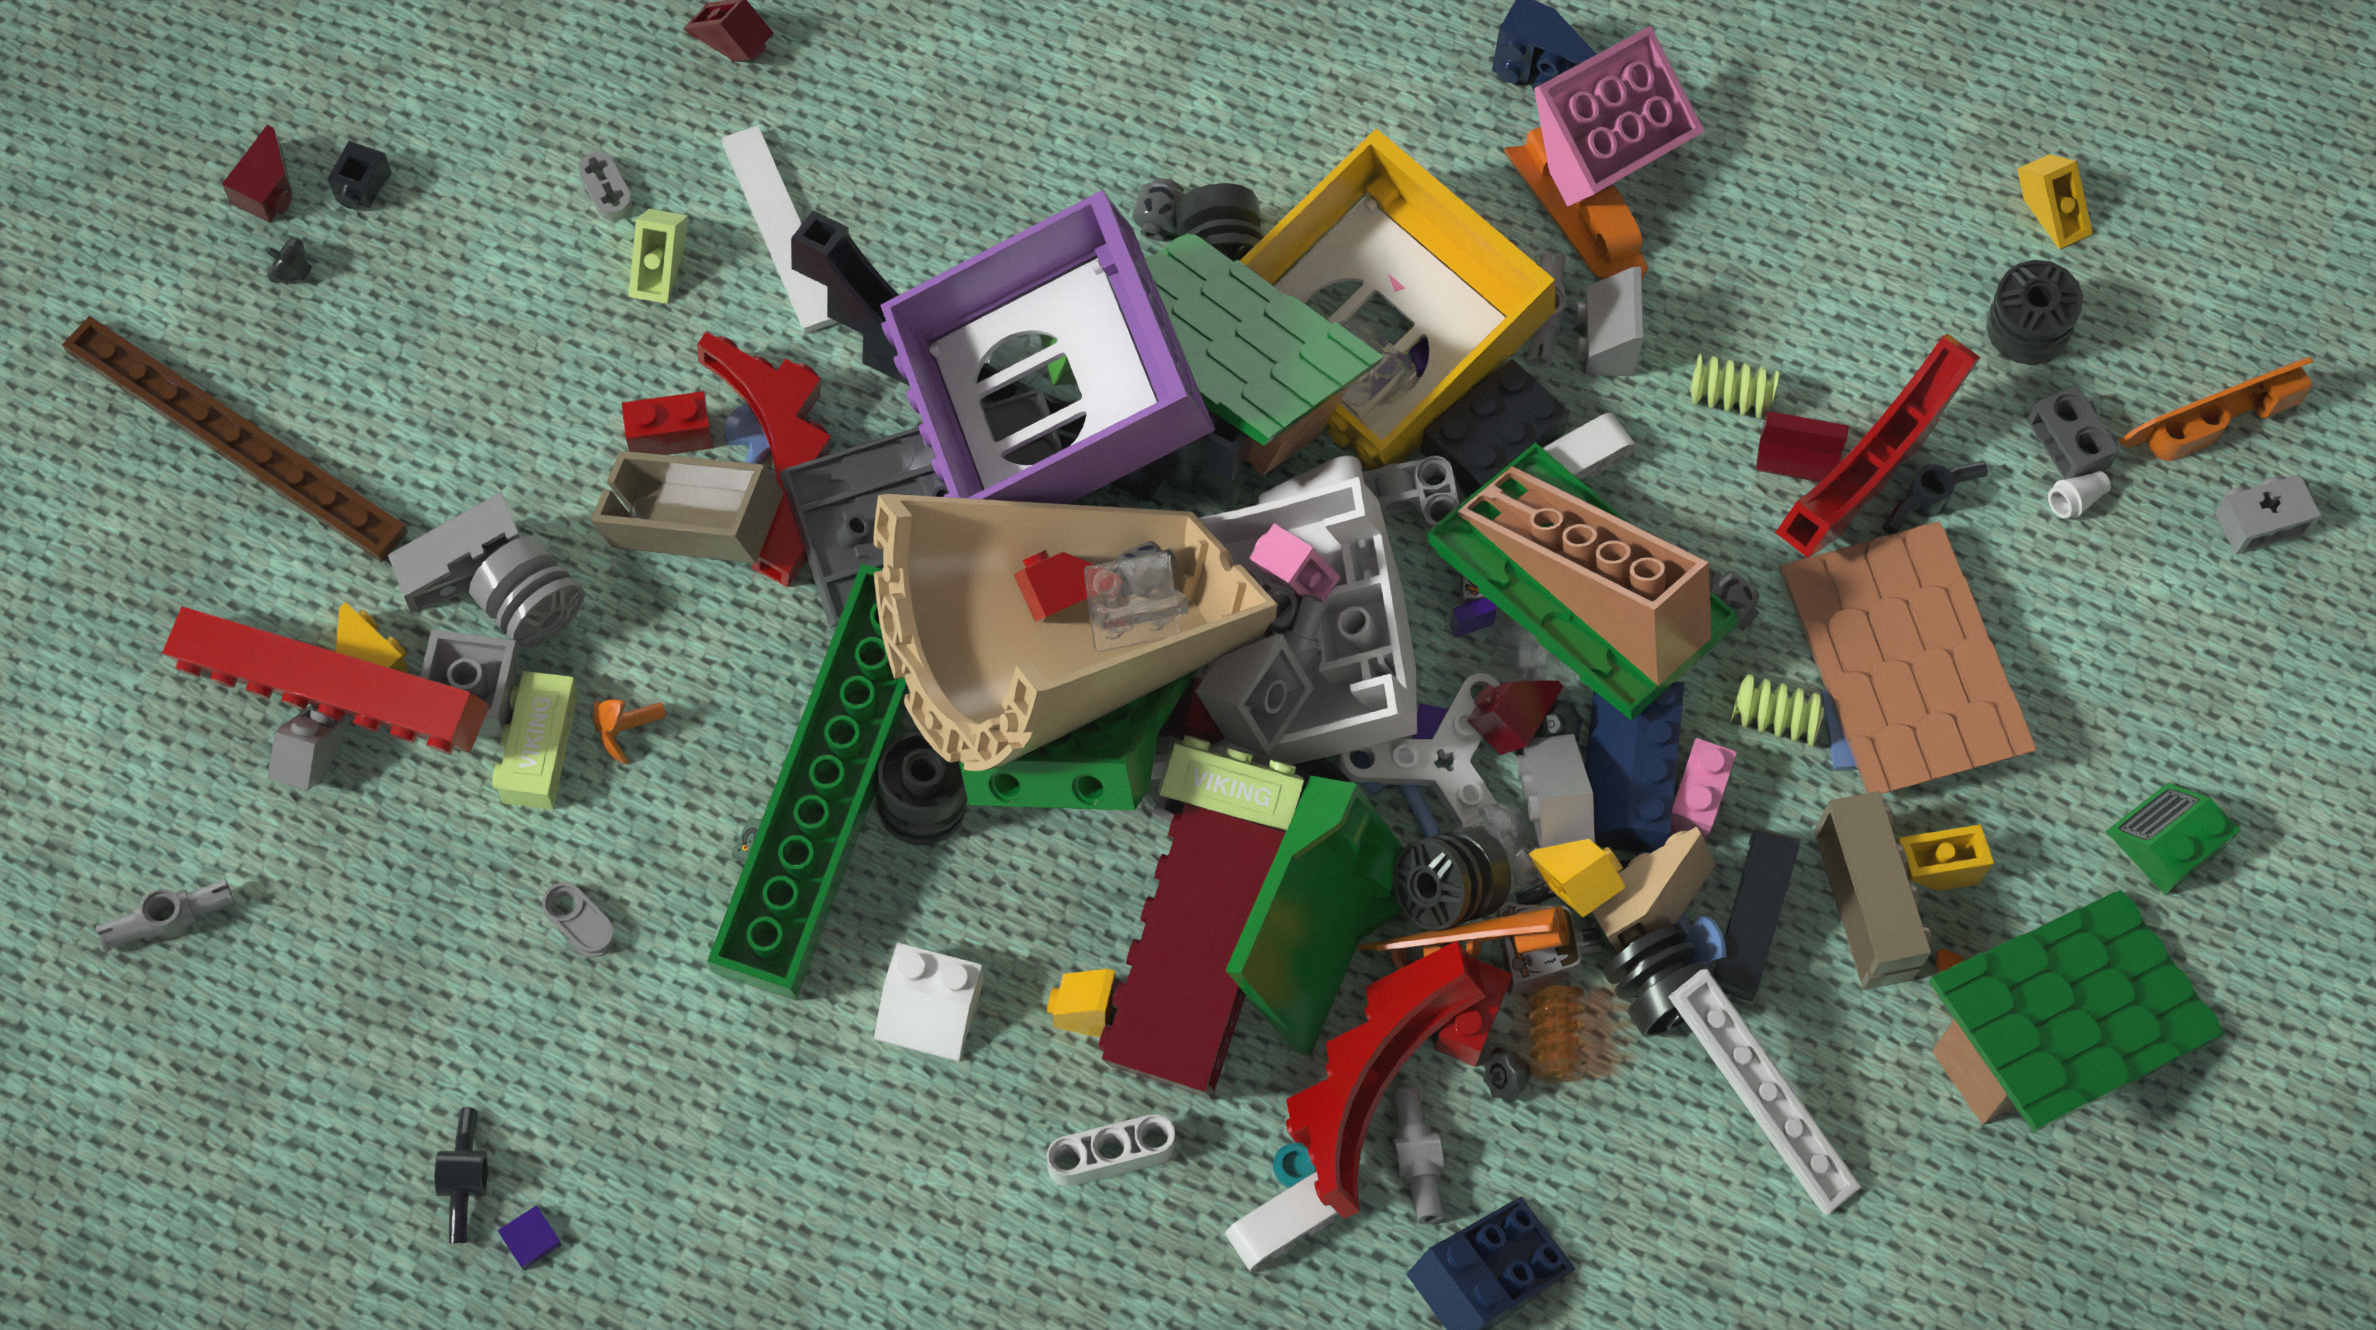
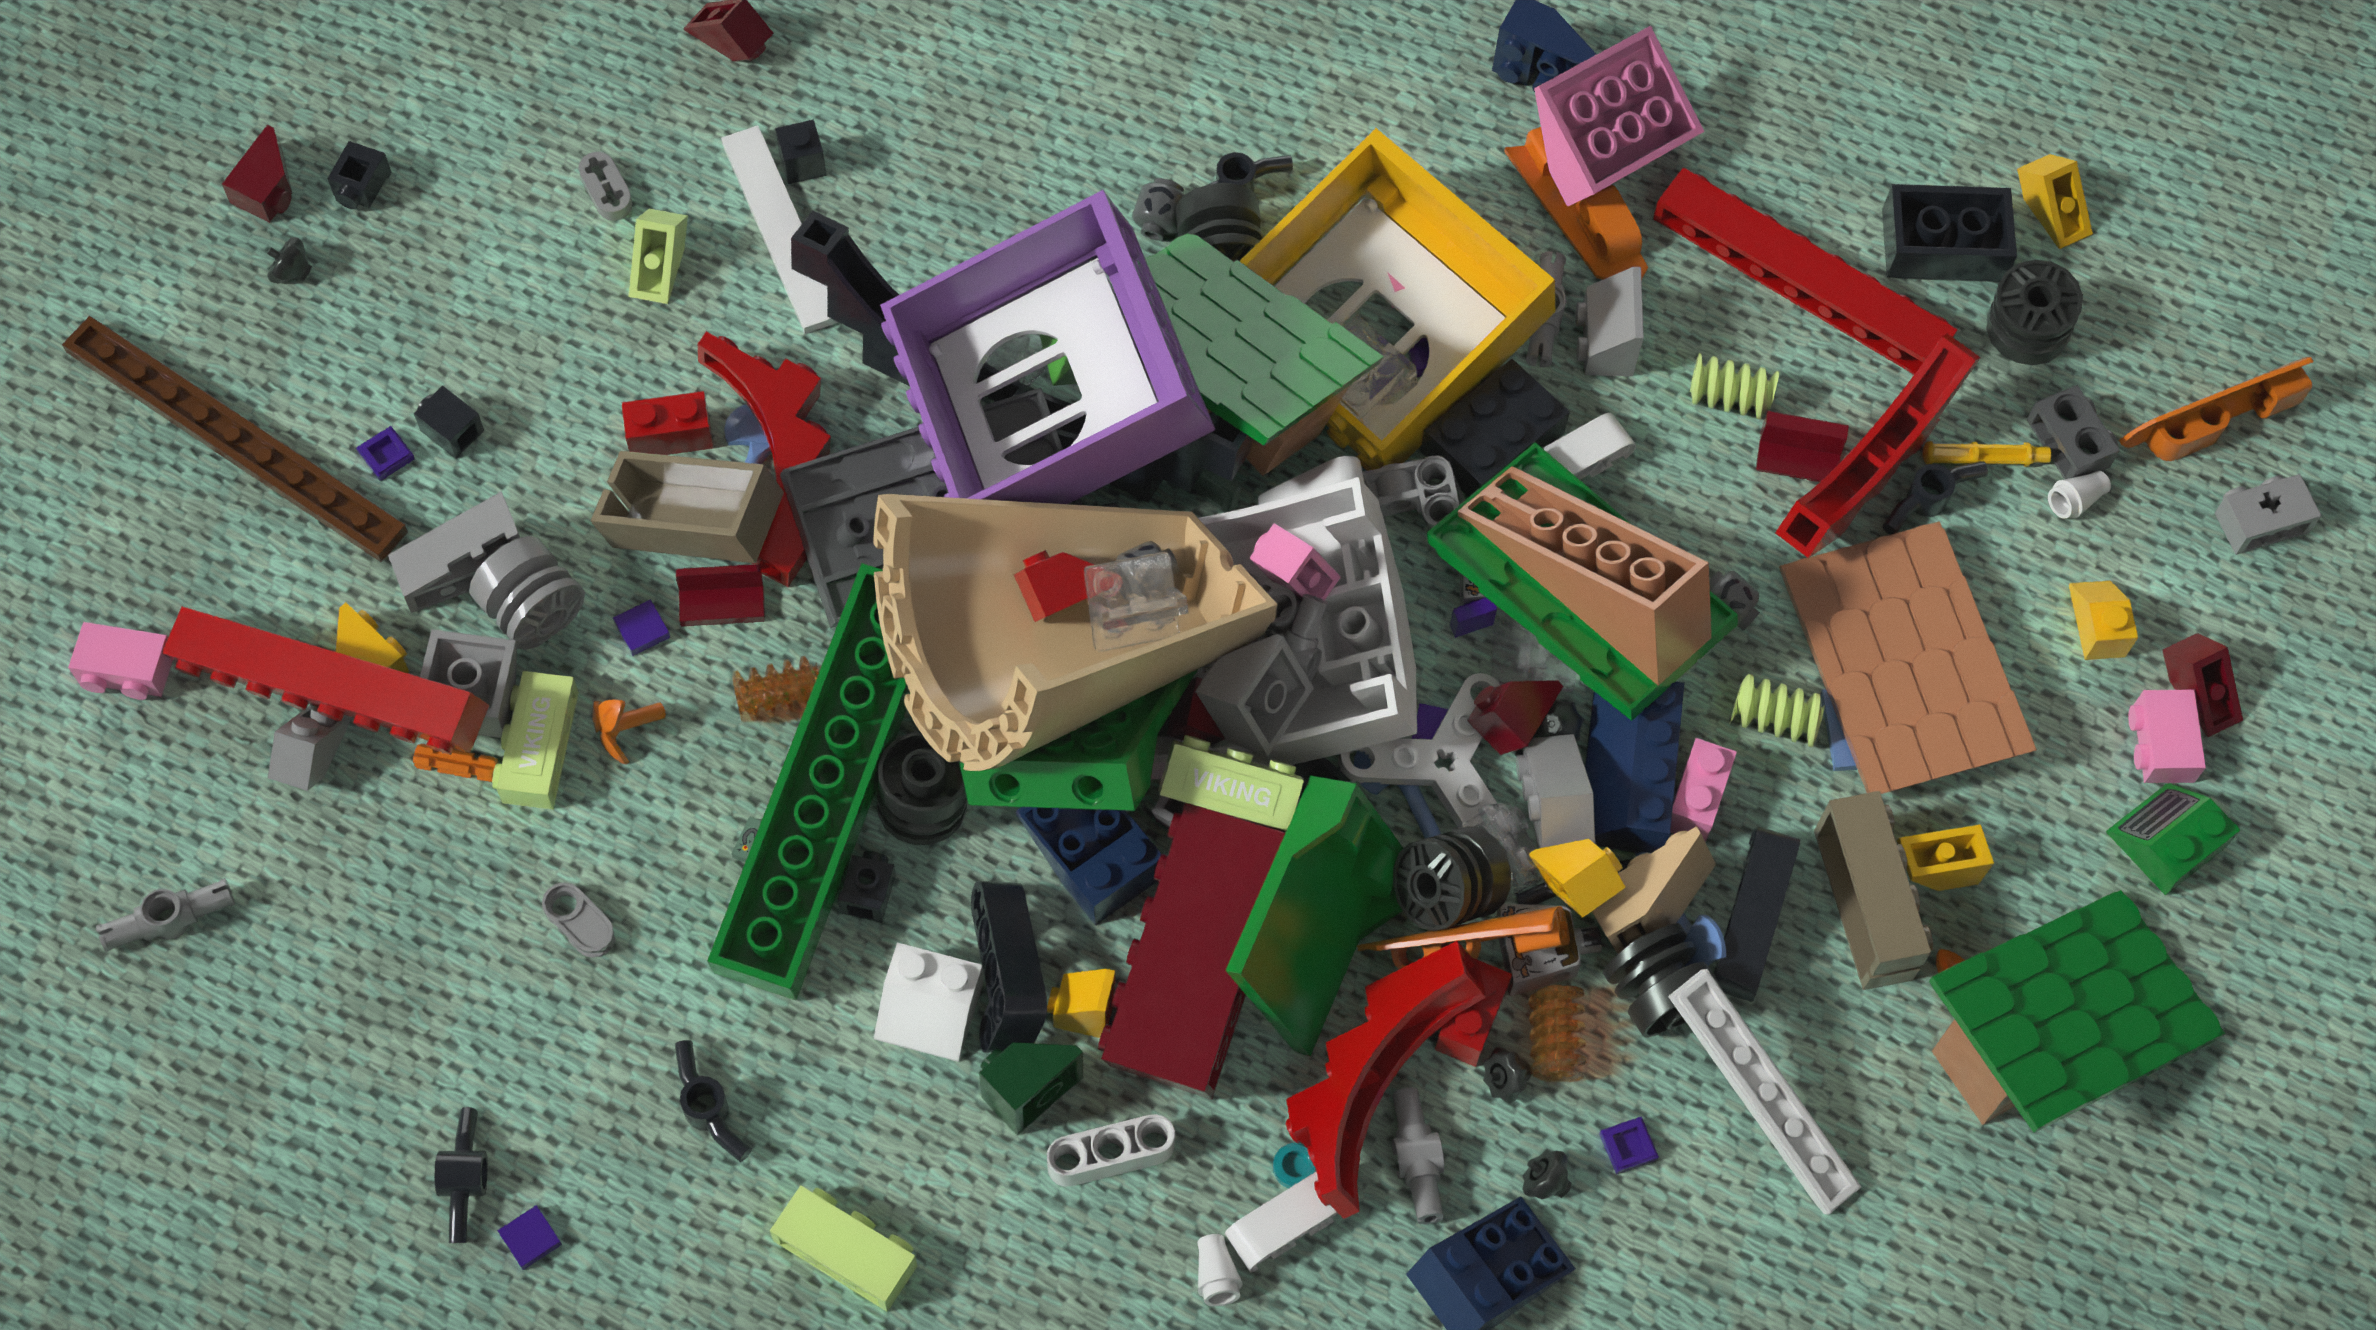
(120, 661): none -> bright pink brick
(385, 453): none -> dark purple tile
(448, 421): none -> black brick
(457, 764): none -> orange axle
(641, 627): none -> dark purple tile
(715, 1118): none -> black piece
(721, 595): none -> dark red panel
(774, 688): none -> clear orange piece
(801, 151): none -> black brick
(845, 1246): none -> yellowish green brick
(871, 899): none -> black brick
(1009, 966): none -> black beam
(1028, 1080): none -> dark green slope
(1095, 855): none -> dark blue slope
(1217, 1274): none -> white cone
(1242, 166): none -> black piece
(1547, 1175): none -> pearl dark grey piece
(1628, 1145): none -> dark purple tile
(1800, 271): none -> red brick
(1948, 232): none -> black brick
(1989, 453): none -> yellow piece
(2103, 619): none -> yellow slope
(2167, 736): none -> bright pink brick
(2207, 669): none -> dark red slope

